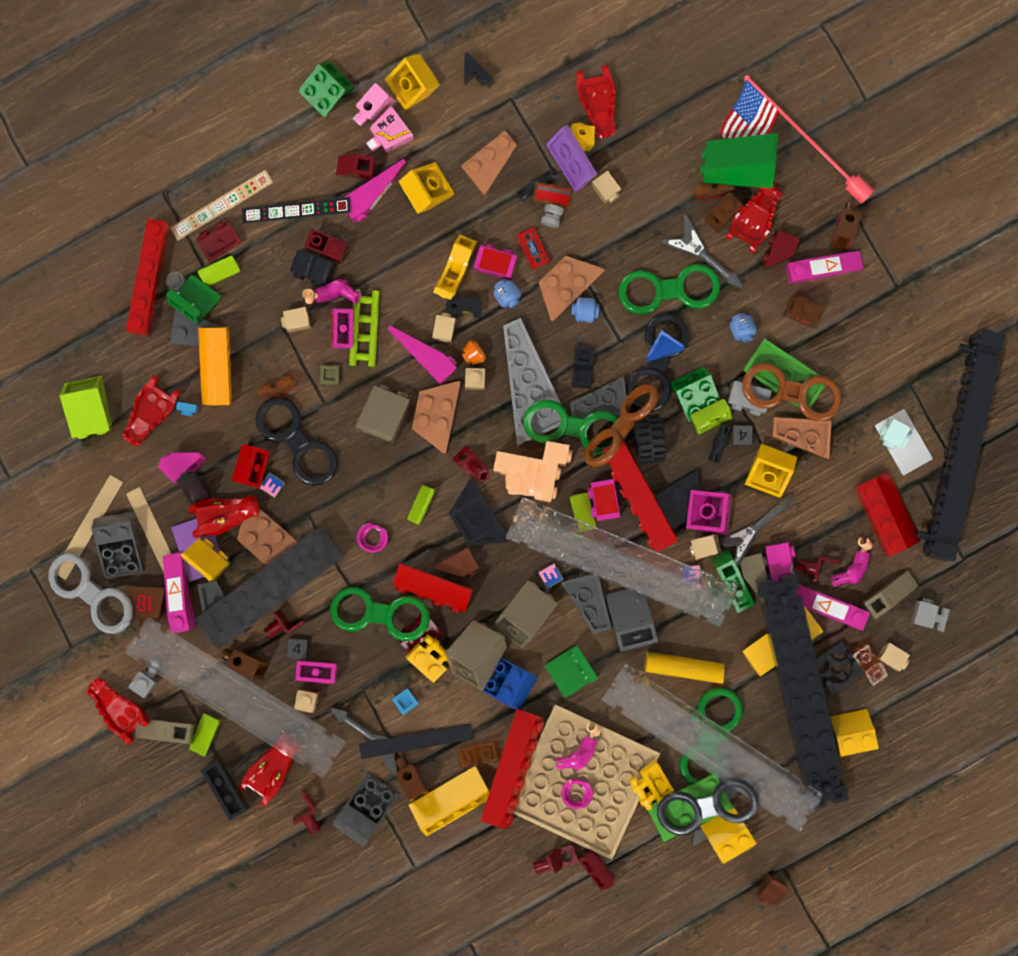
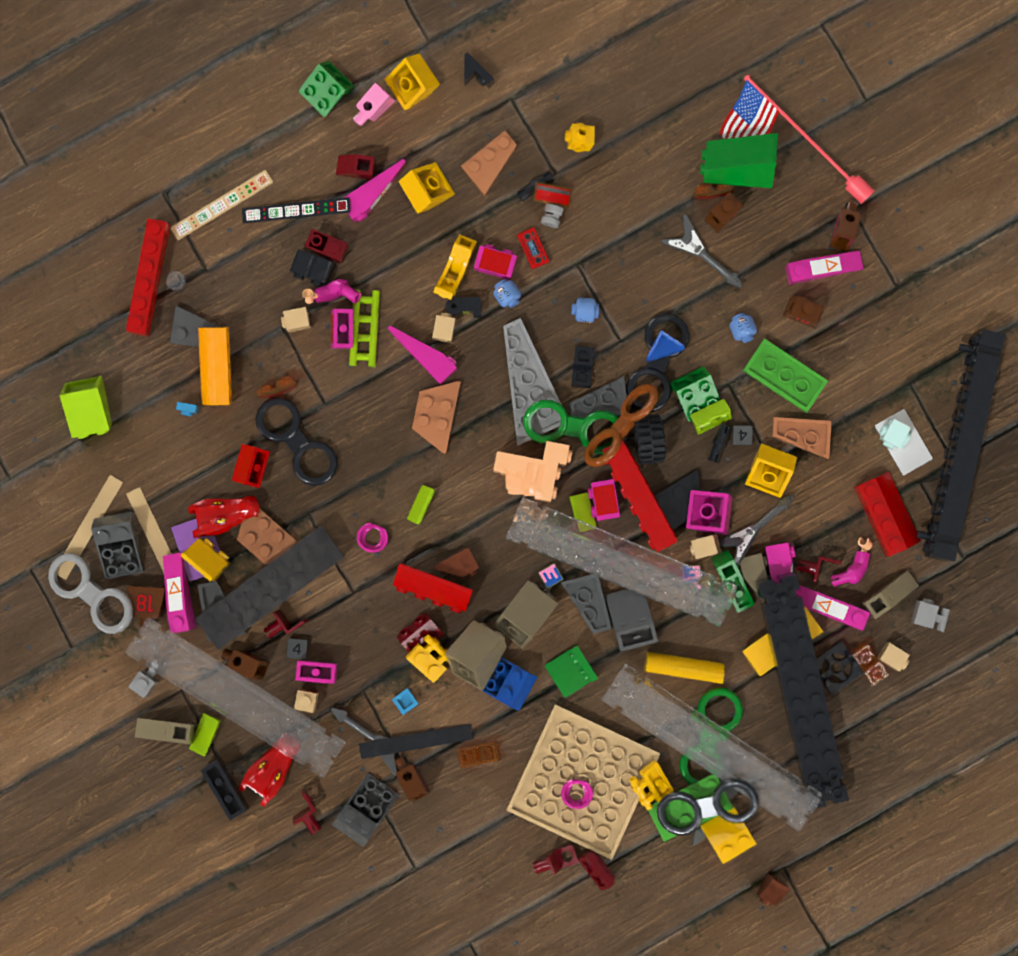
(117, 711): red animal -> none
(149, 410): red animal -> none
(179, 463): dark pink slope -> none
(193, 299): green bracket -> none
(194, 486): black slope -> none
(218, 240): dark red bracket -> none
(219, 271): lime slope -> none
(272, 485): tile -> none
(329, 374): olive tile -> none
(379, 613): green bar -> none
(383, 413): dark tan slope -> none
(389, 132): bright pink torso -> none
(450, 801): yellow brick -> none
(472, 465): dark red bracket -> none
(473, 353): orange cone -> none
(475, 379): tan brick -> none
(475, 518): black wing -> none
(512, 769): red brick -> none
(566, 283): nougat wing -> none
(571, 158): medium lavender tile -> none
(584, 754): dark pink arm -> none
(598, 99): red animal -> none
(606, 187): tan brick -> none
(669, 289): green bar -> none
(738, 401): light grey brick -> none
(755, 218): red animal -> none
(782, 249): dark red slope -> none
(791, 391): dark orange bar -> none
(853, 732): yellow slope -> none

